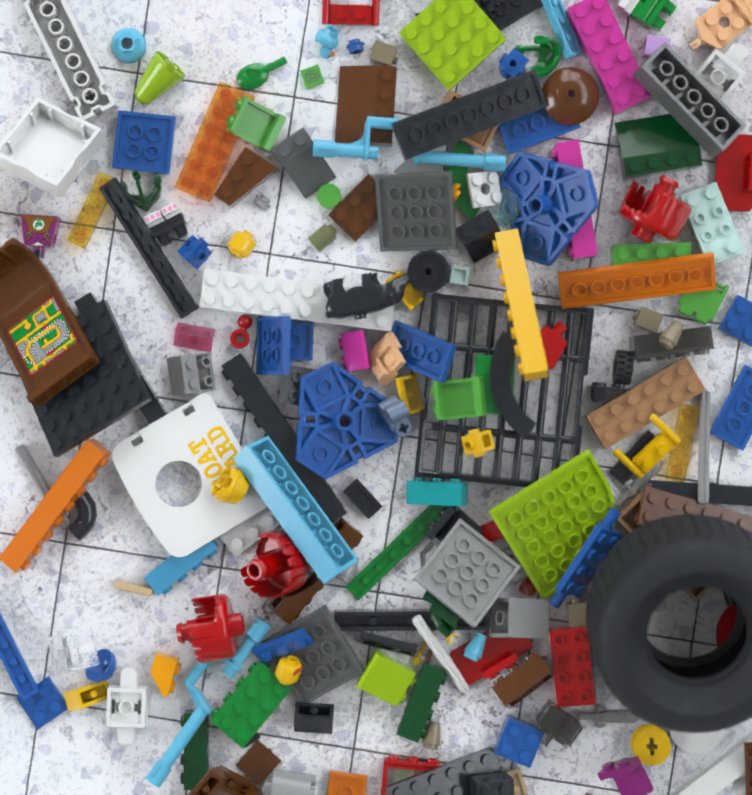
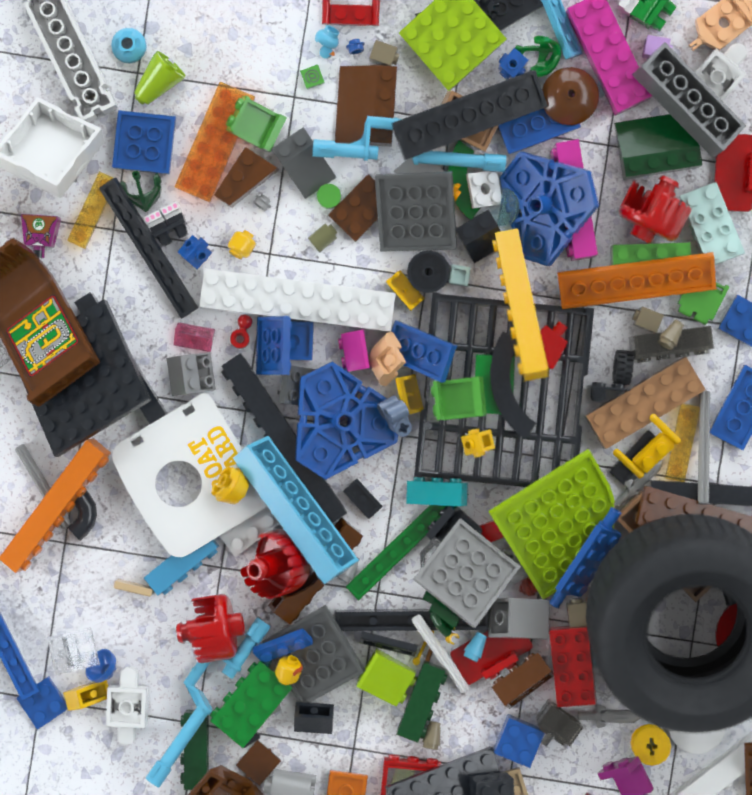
(164, 671): light orange slope -> none
(256, 74): green piece -> none
(363, 299): black animal -> none

